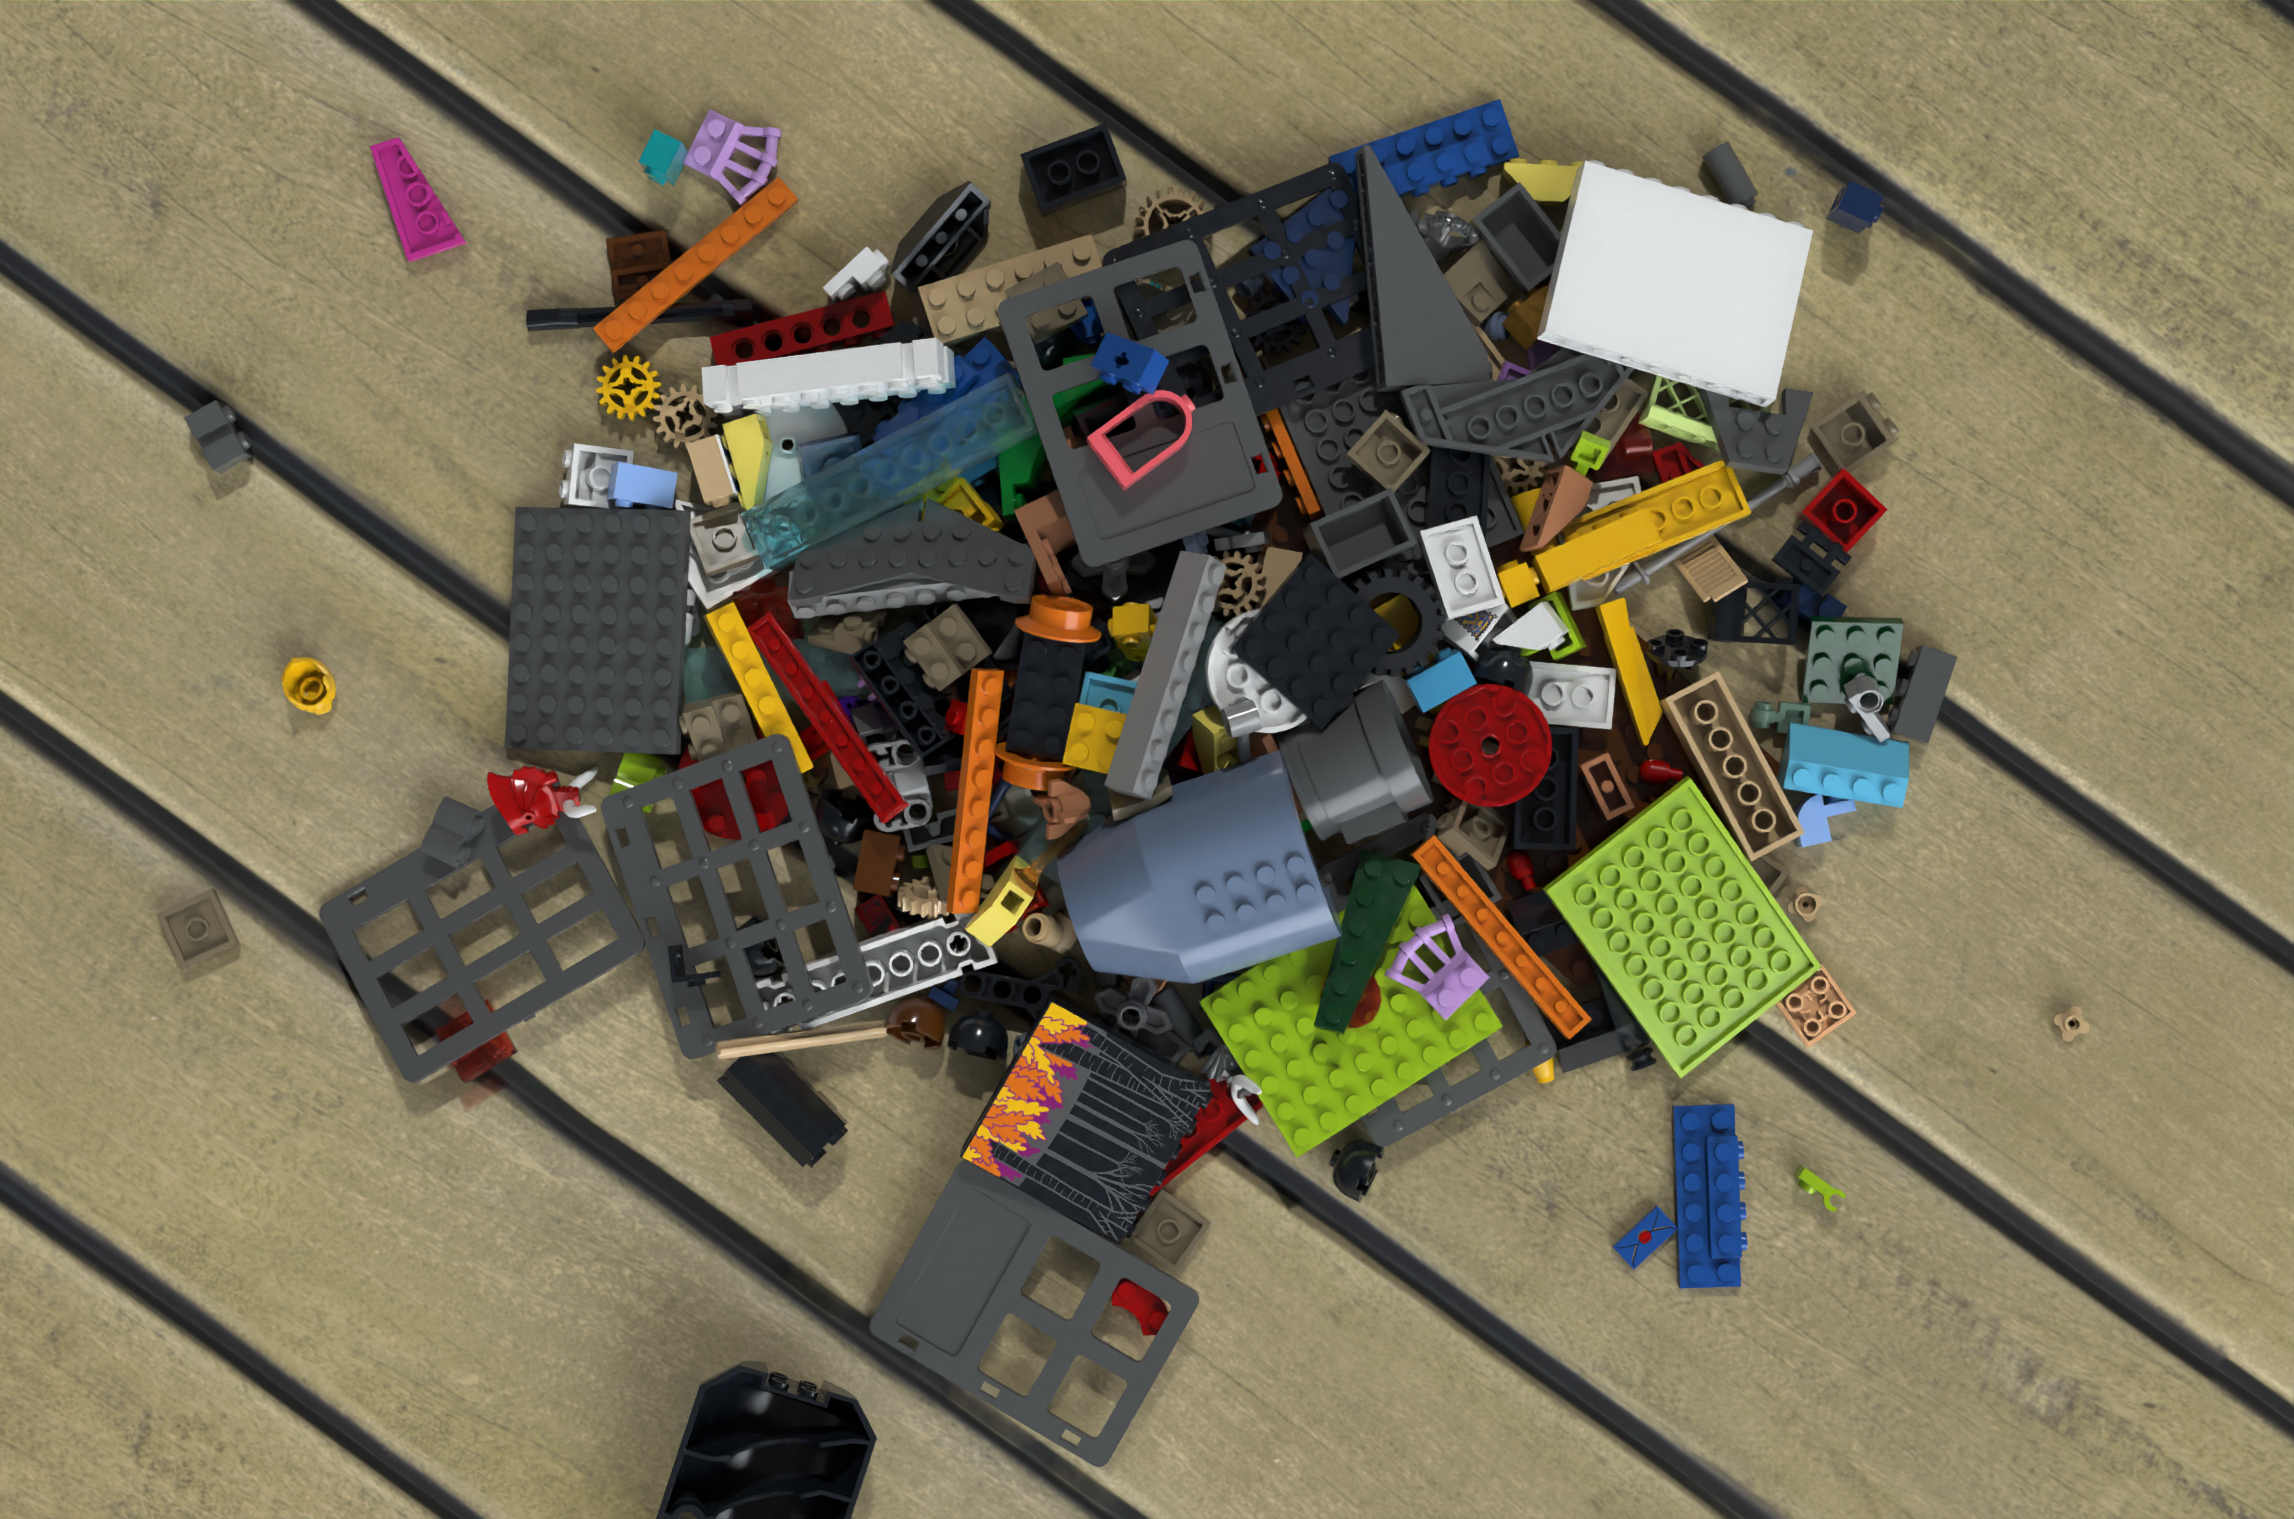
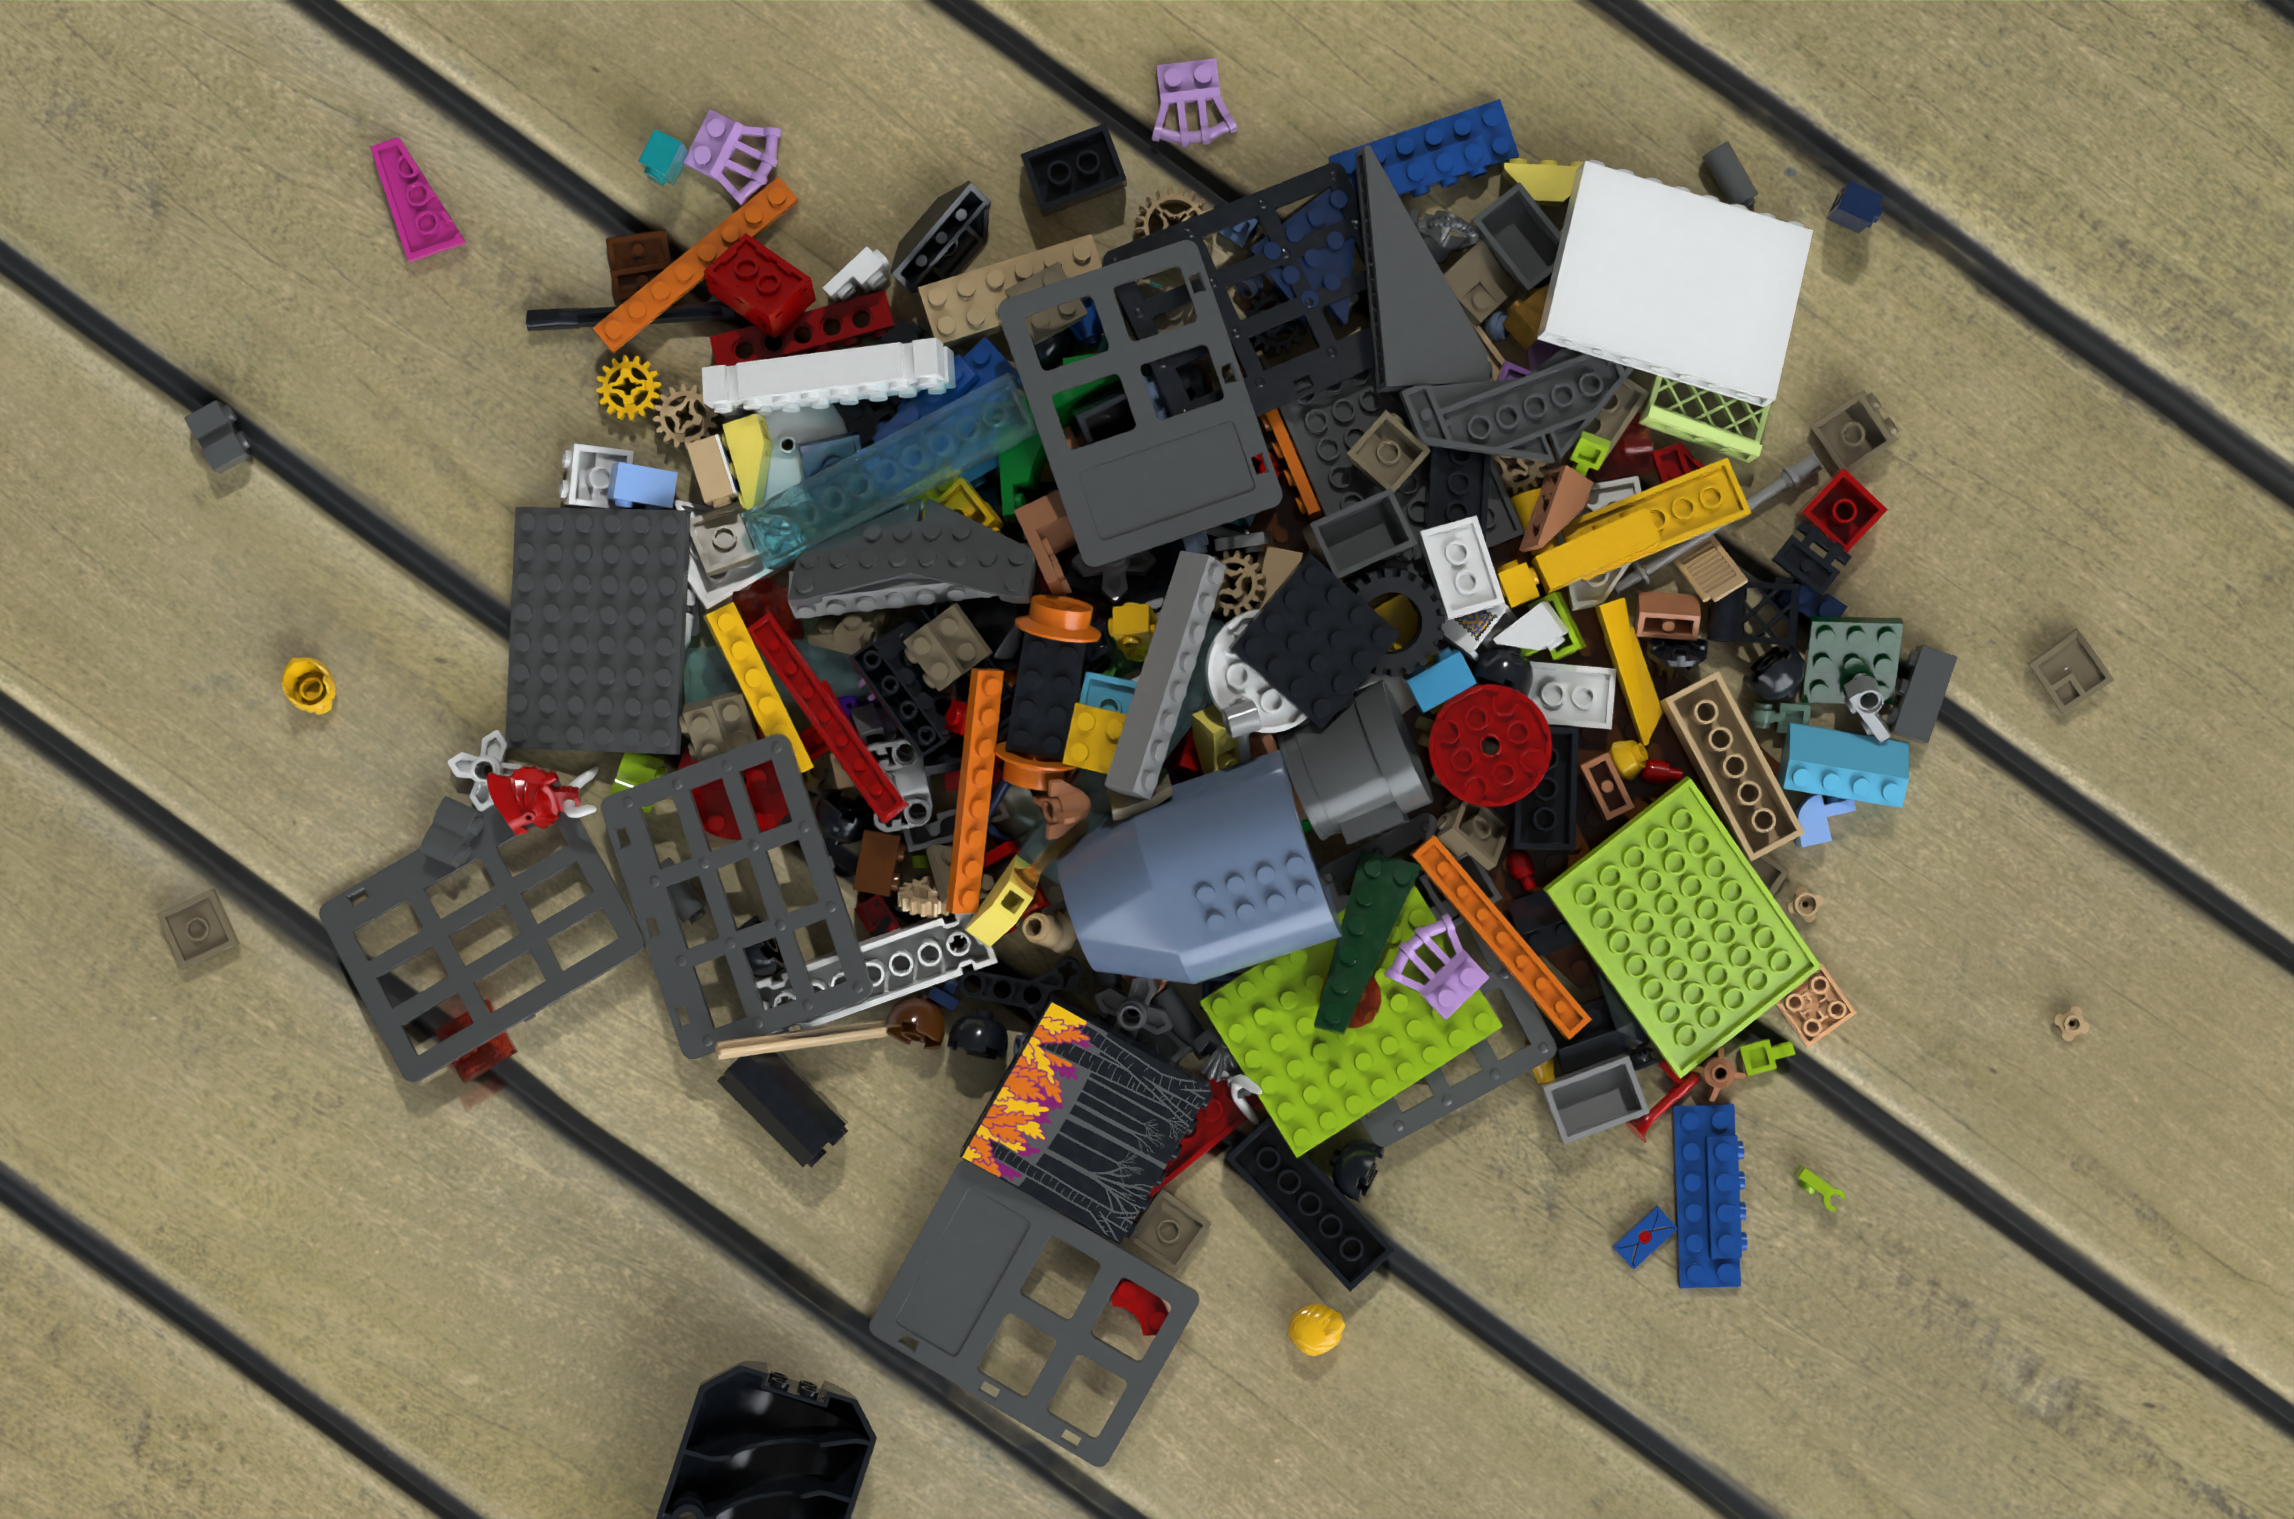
(470, 766): none -> white plant
(678, 973): black bracket -> none
(685, 898): none -> dark grey brick
(760, 285): none -> red piece
(1112, 459): coral window -> none
(1129, 363): blue brick -> none
(1185, 84): none -> lavender plate
(1240, 233): none -> medium blue tile
(1309, 1204): none -> black brick
(1315, 1329): none -> yellow hair
(1594, 1098): none -> light grey piece
(1628, 758): none -> yellow cone
(1667, 615): none -> nougat brick
(1683, 1085): none -> red piece
(1707, 1073): none -> nougat brick
(1757, 438): dark grey wing -> none
(1761, 1057): none -> lime plate
(1776, 674): none -> black cylinder
(2070, 671): none -> dark tan plate

